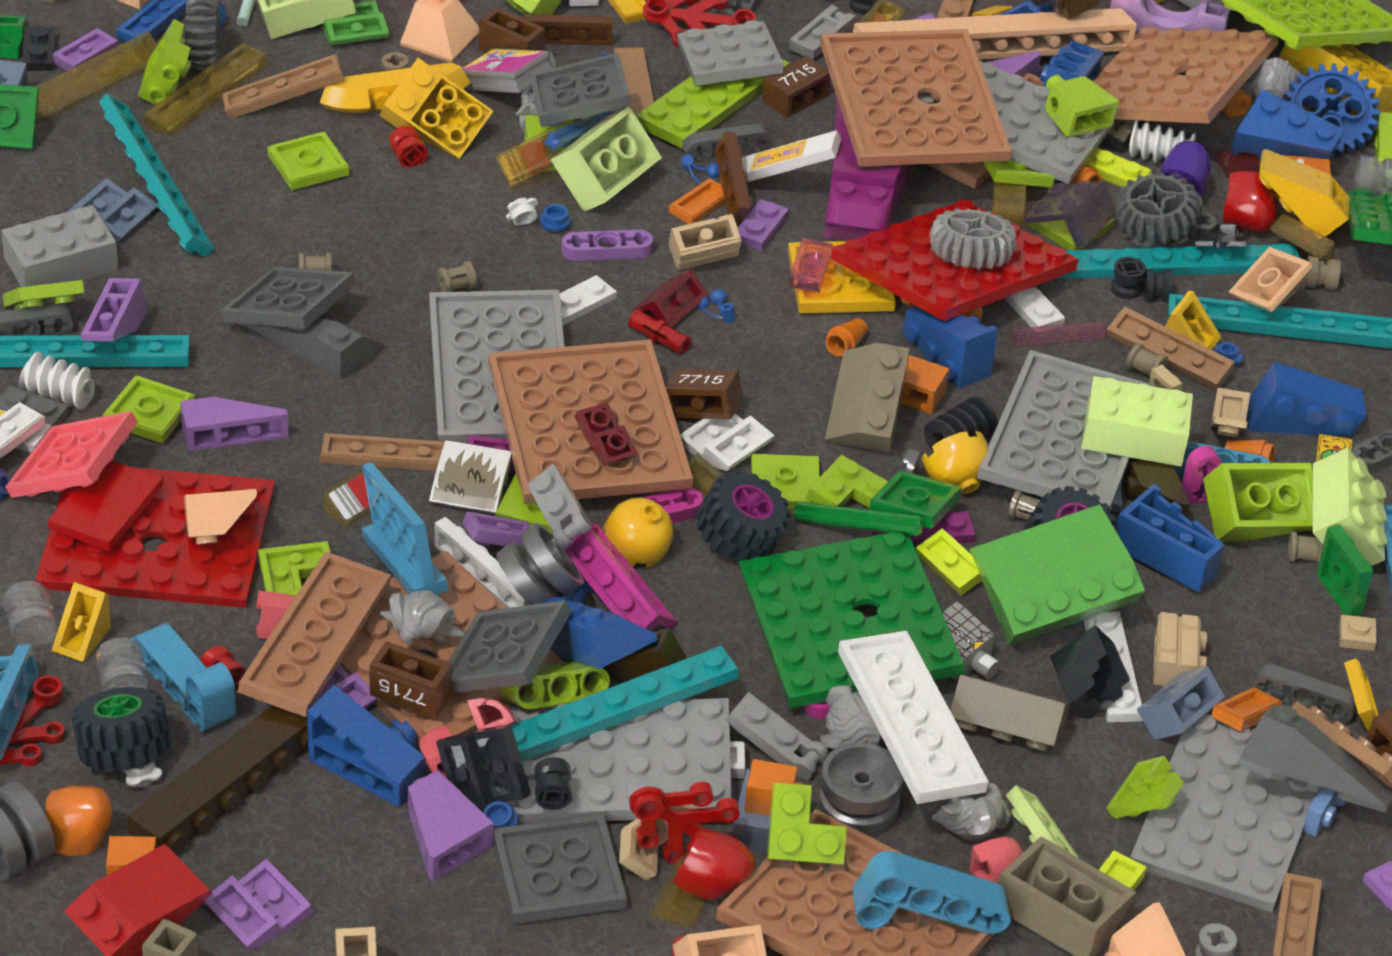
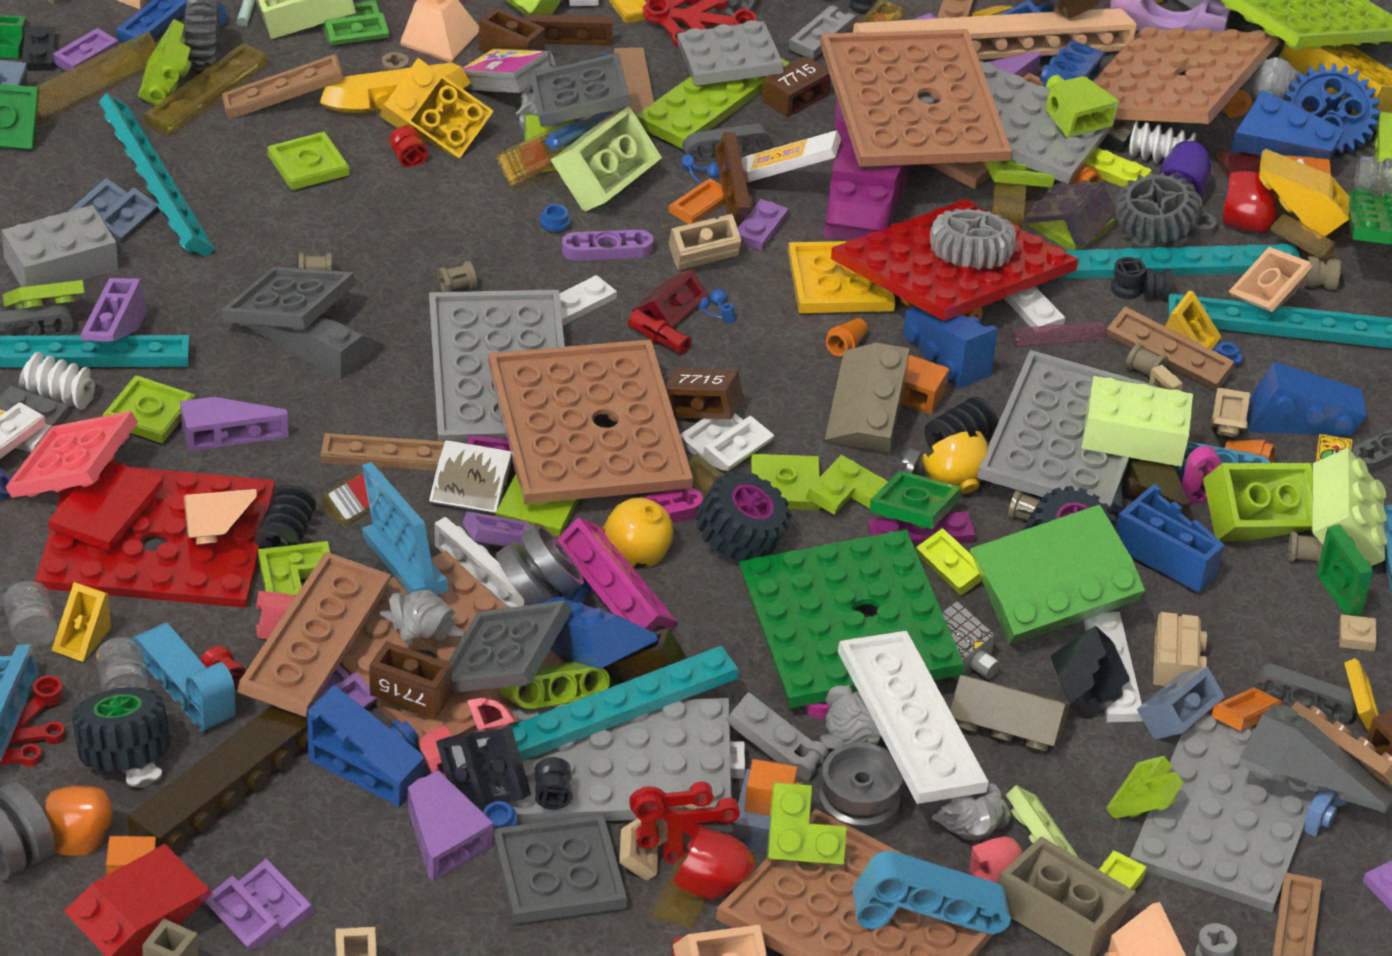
(286, 517): none -> black piece
(522, 211): white plate -> none
(559, 506): light grey plate -> none
(604, 435): dark red slope -> none
(810, 265): clear pink plate -> none
(858, 518): green axle -> none
(1222, 240): black piece -> none

